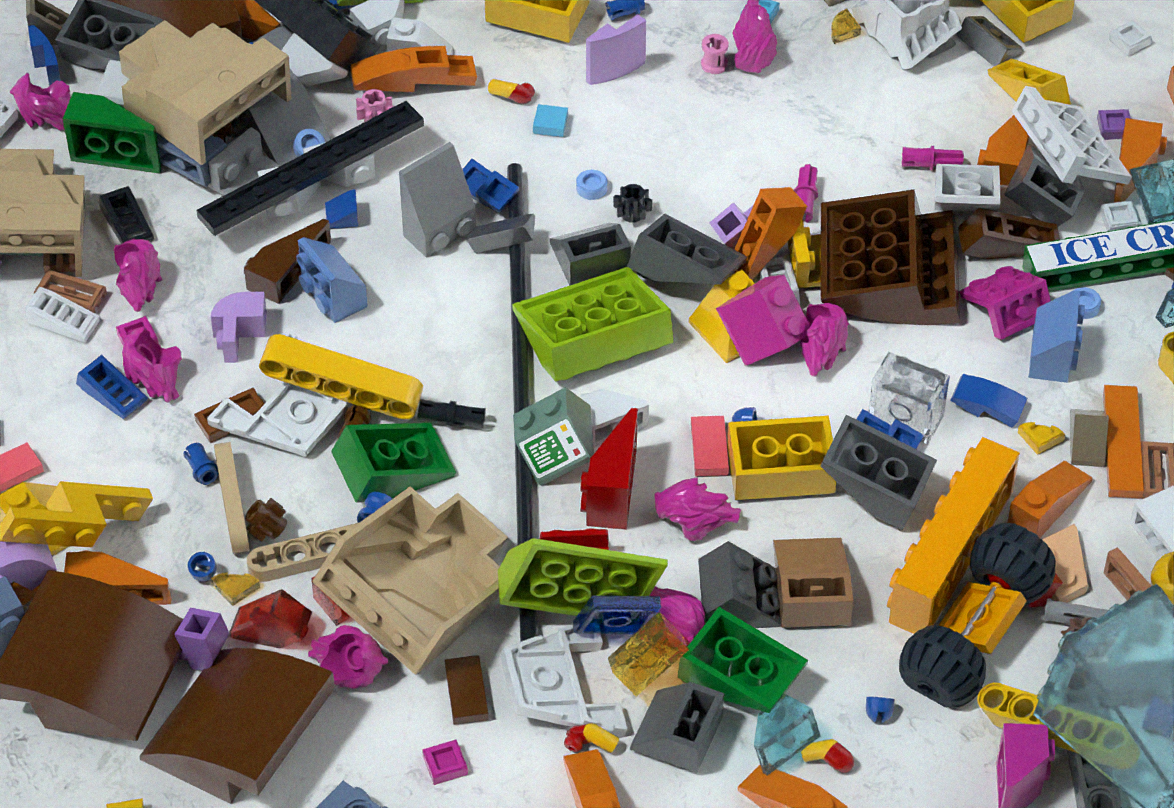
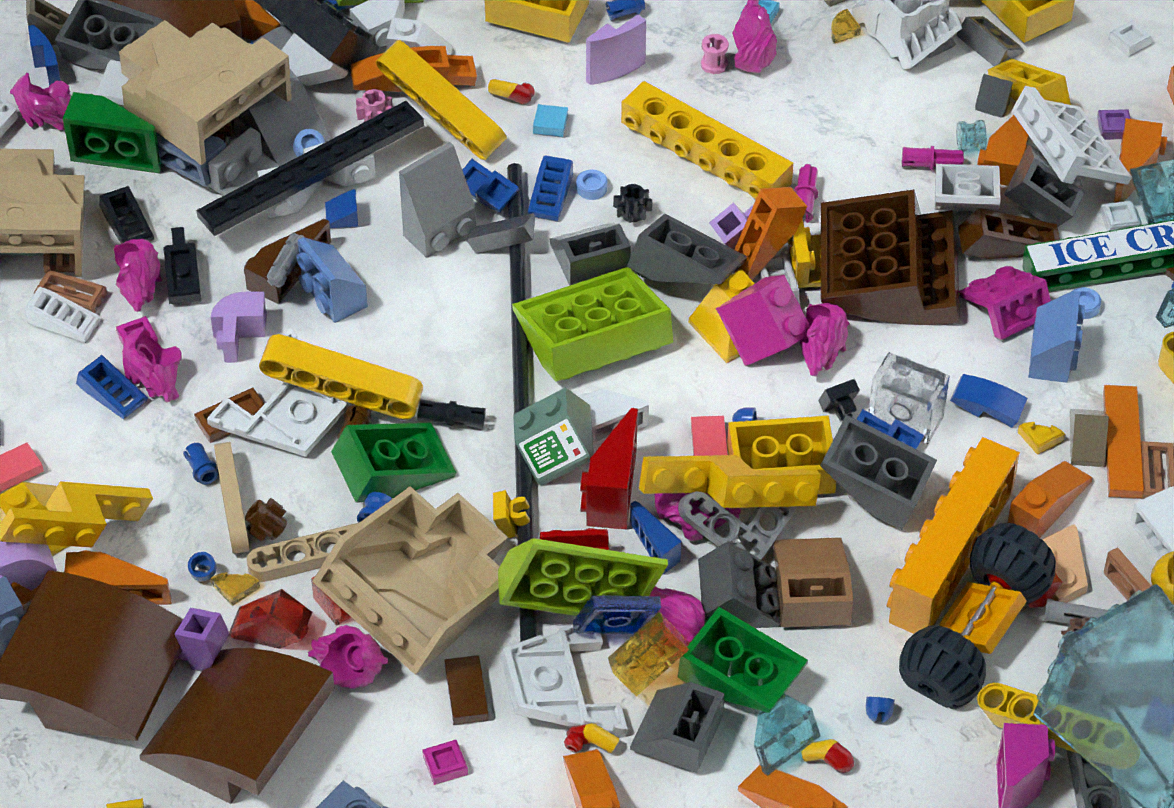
(181, 269): none -> black hinge
(285, 261): none -> light grey axle
(441, 100): none -> yellow beam
(506, 513): none -> yellow tile
(553, 170): none -> blue slope
(655, 536): none -> blue slope
(704, 140): none -> yellow brick
(729, 481): none -> yellow bracket
(750, 531): none -> light grey beam
(840, 398): none -> black tile
(971, 135): none -> clear light blue wheel
(994, 96): none -> dark grey slope

